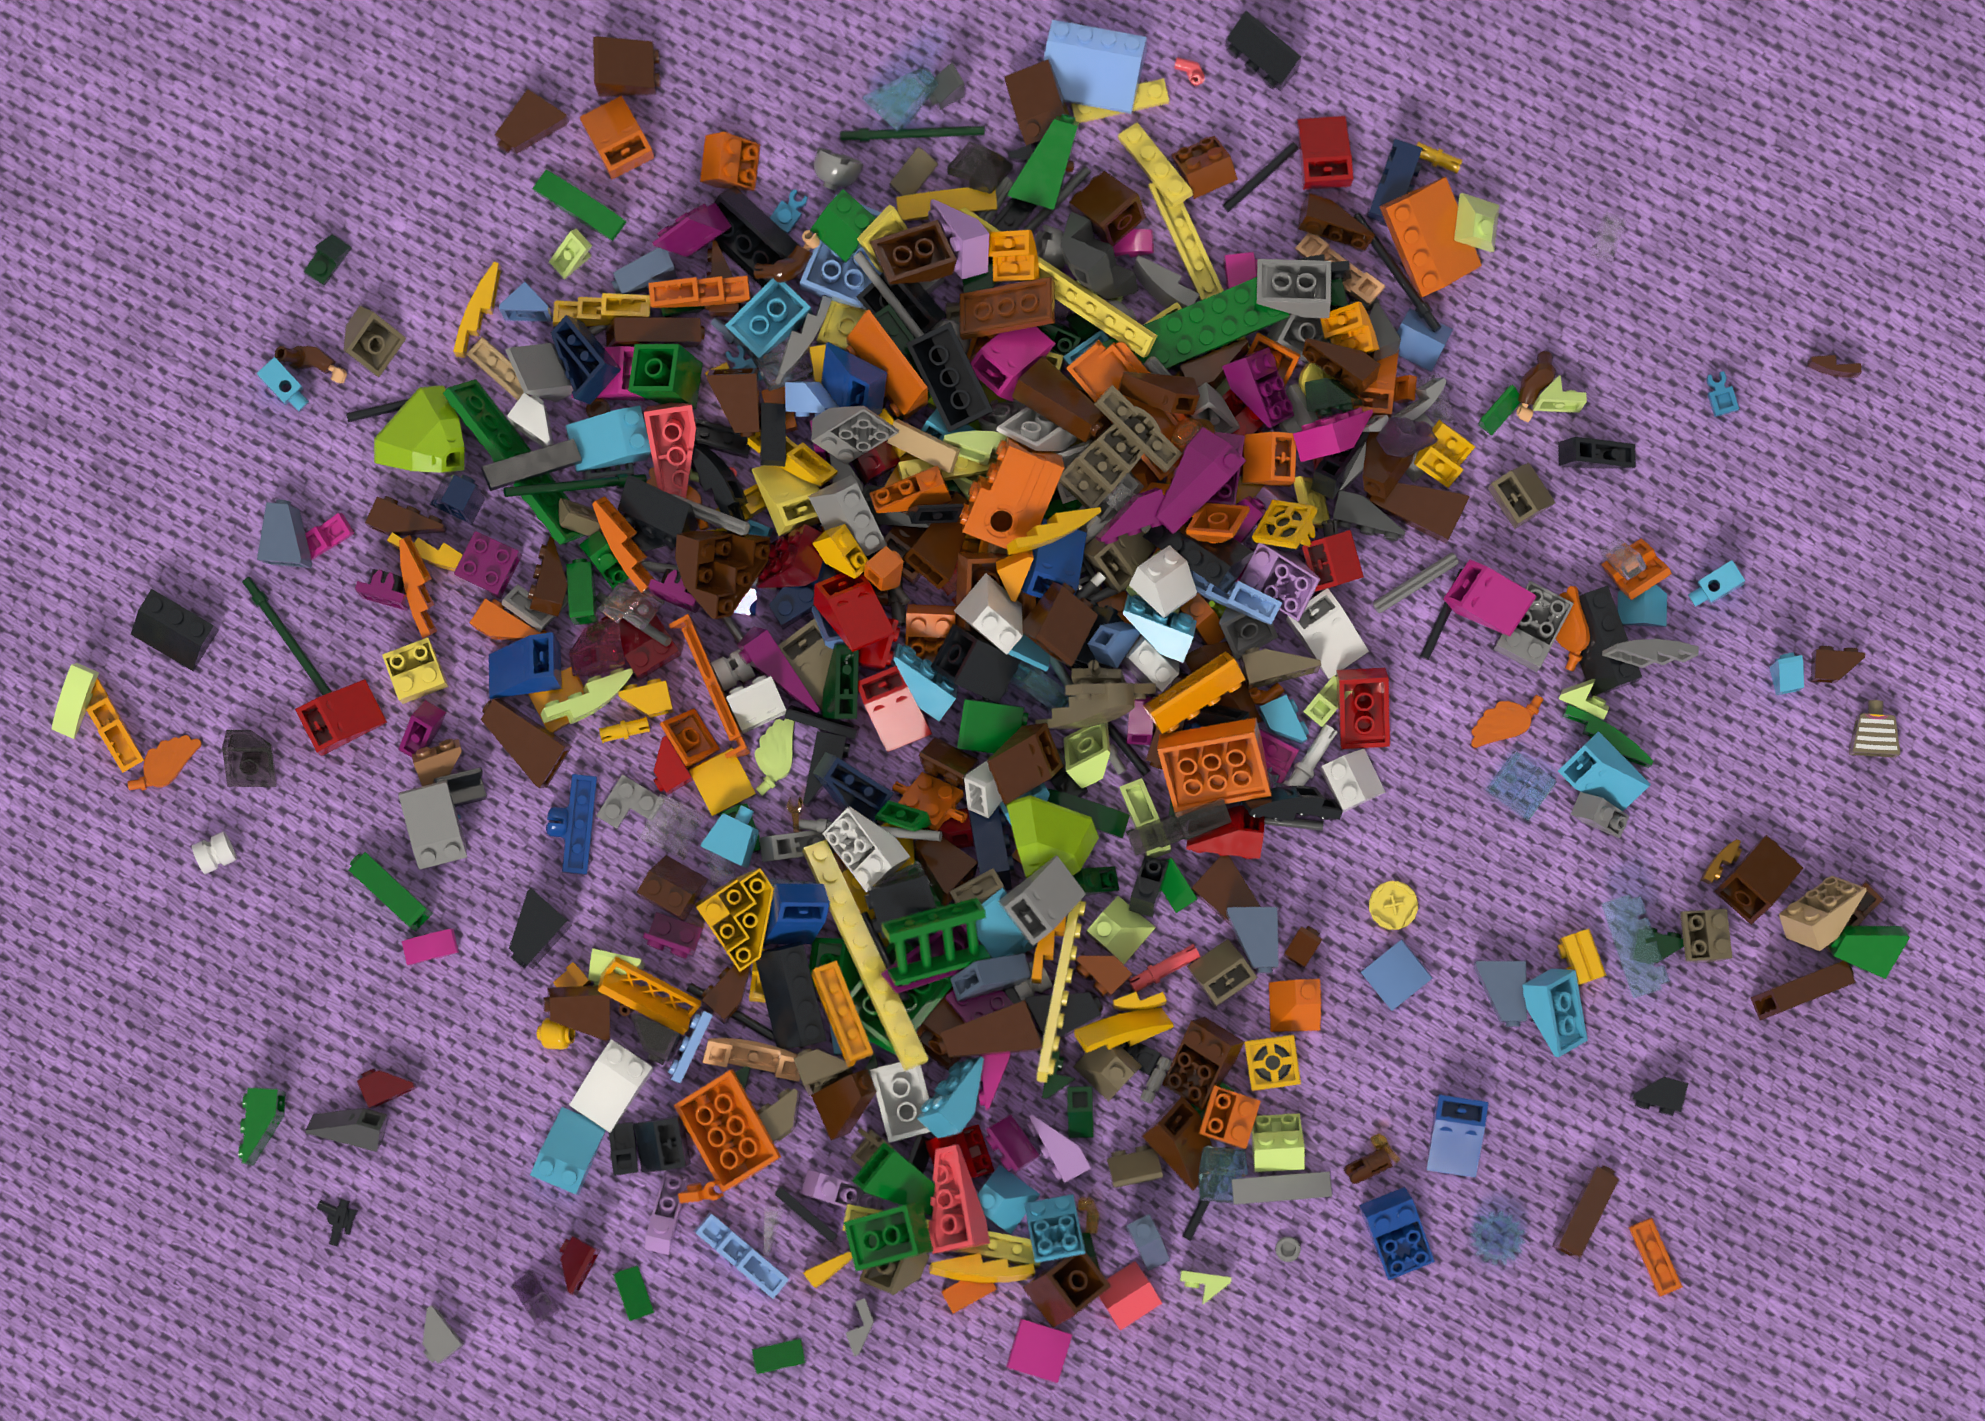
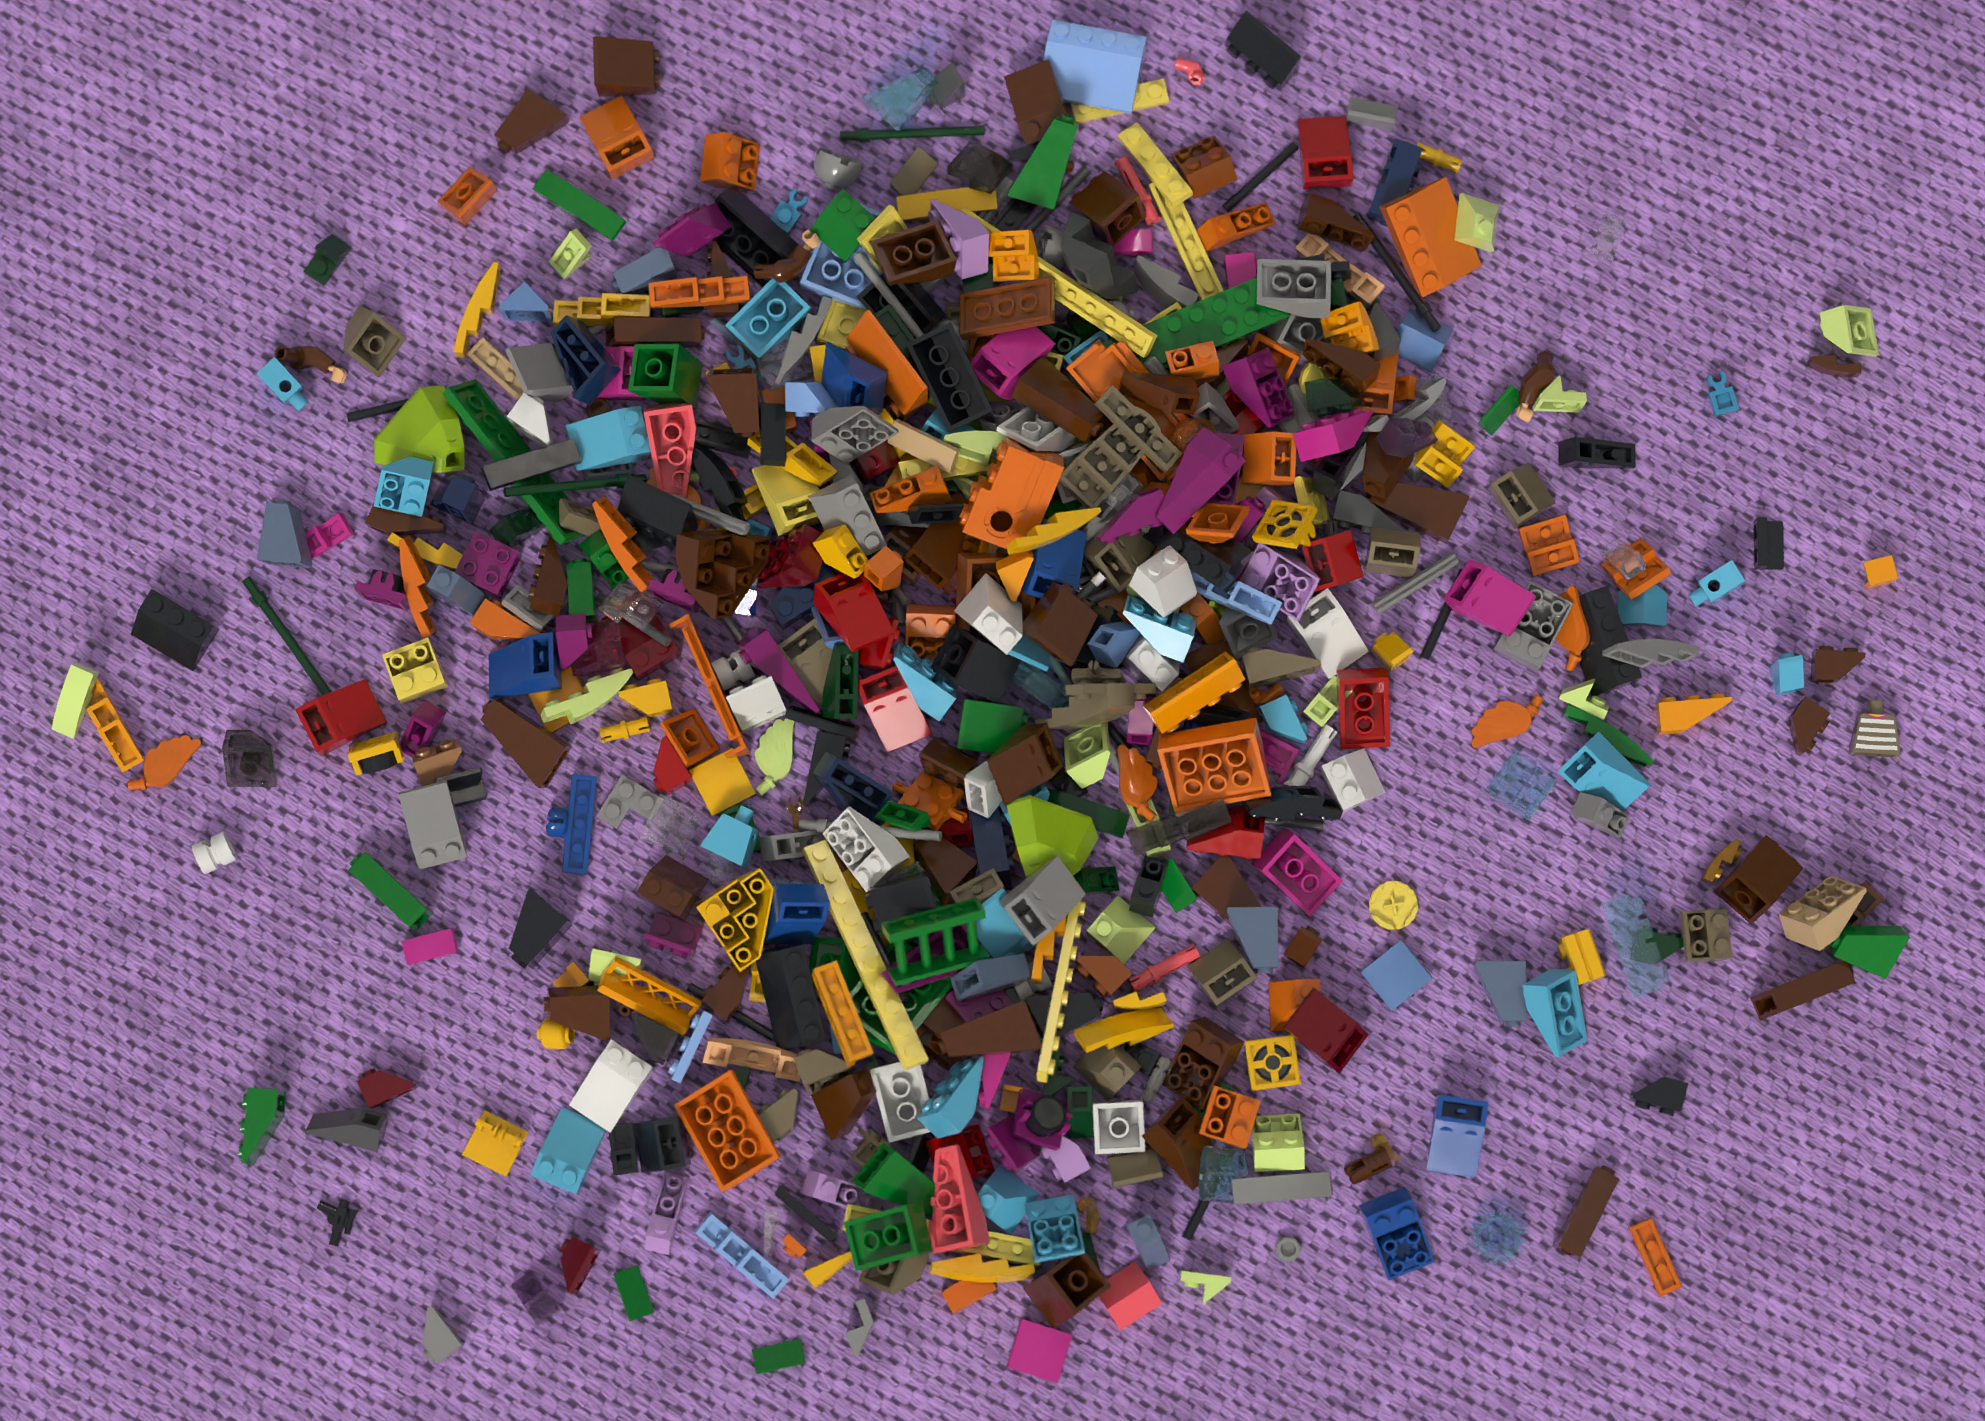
(376, 753): none -> yellow piece
(404, 486): none -> medium azure slope
(456, 590): none -> sand blue slope
(467, 195): none -> orange slope
(495, 1143): none -> yellow hinge
(517, 527): none -> clear green slope
(572, 637): none -> magenta slope
(696, 1192): orange plate -> none
(793, 1247): none -> orange plate
(1009, 1098): none -> light orange panel
(1039, 1117): none -> piece
(1118, 1126): none -> white slope
(1132, 181): none -> coral pin
(1136, 780): none -> orange animal
(1194, 361): none -> orange slope
(1234, 226): none -> orange slope
(1297, 871): none -> dark pink slope
(1326, 1031): none -> dark red slope
(1371, 114): none -> light grey panel
(1391, 650): none -> yellow slope
(1392, 552): none -> dark tan slope
(1548, 544): none -> orange slope
(1679, 716): none -> light orange slope
(1768, 544): none -> black panel
(1806, 723): none -> reddish brown slope
(1850, 329): none -> yellowish green slope
(1880, 571): none -> light orange panel

